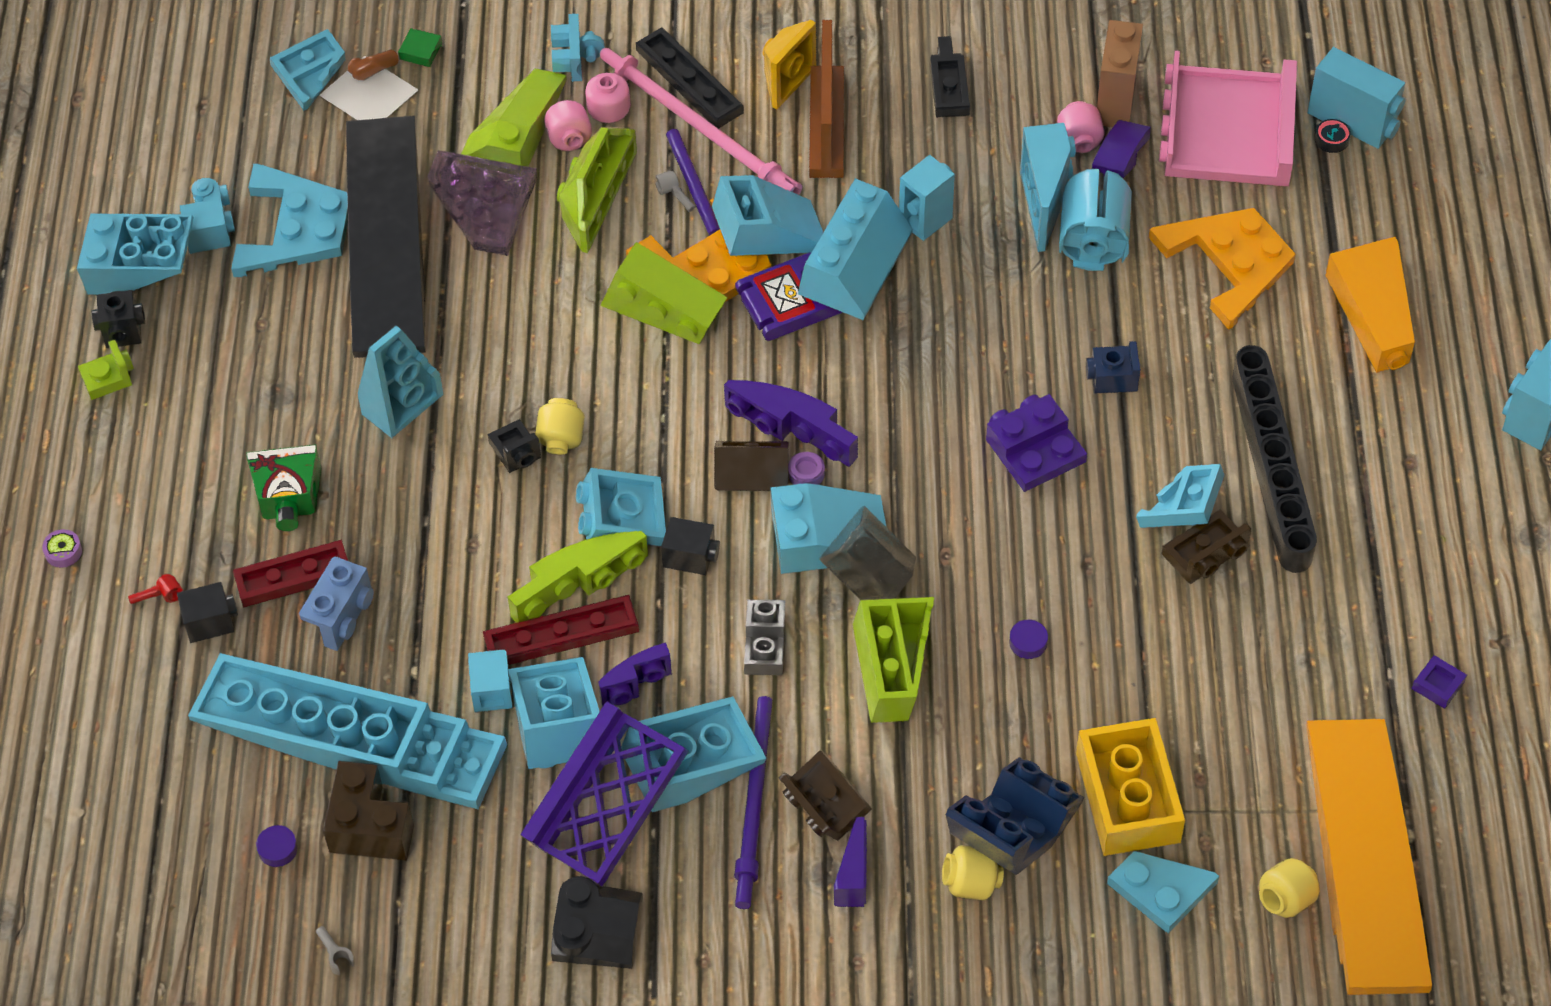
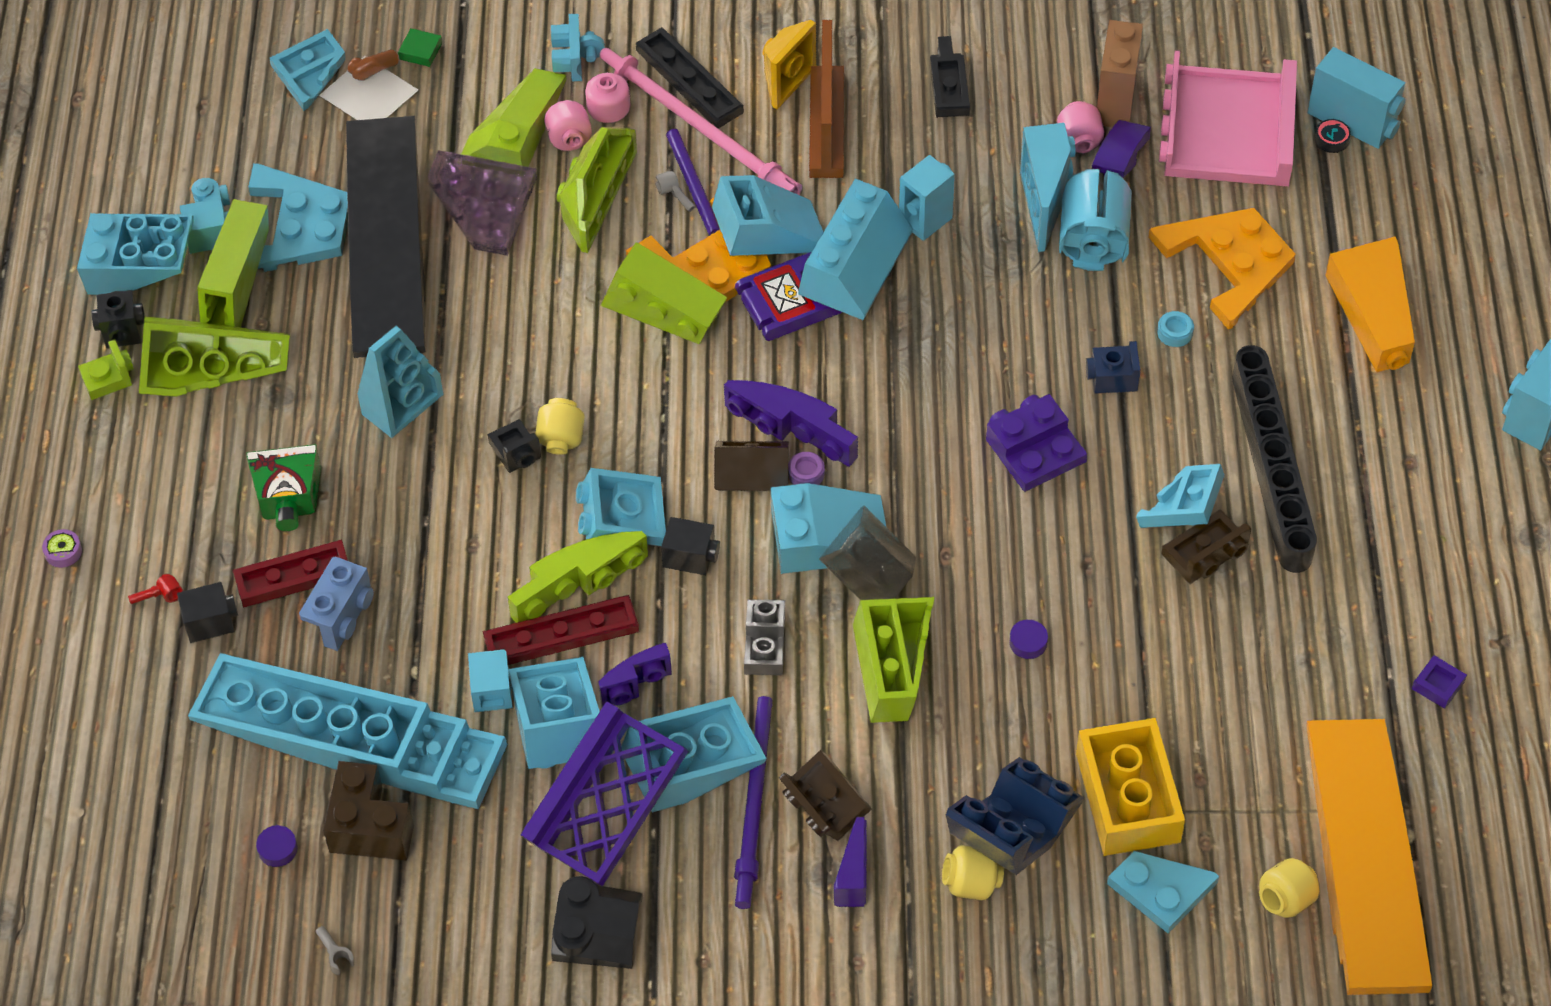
(199, 355): none -> lime wedge
(233, 264): none -> lime slope
(1175, 329): none -> medium azure tile

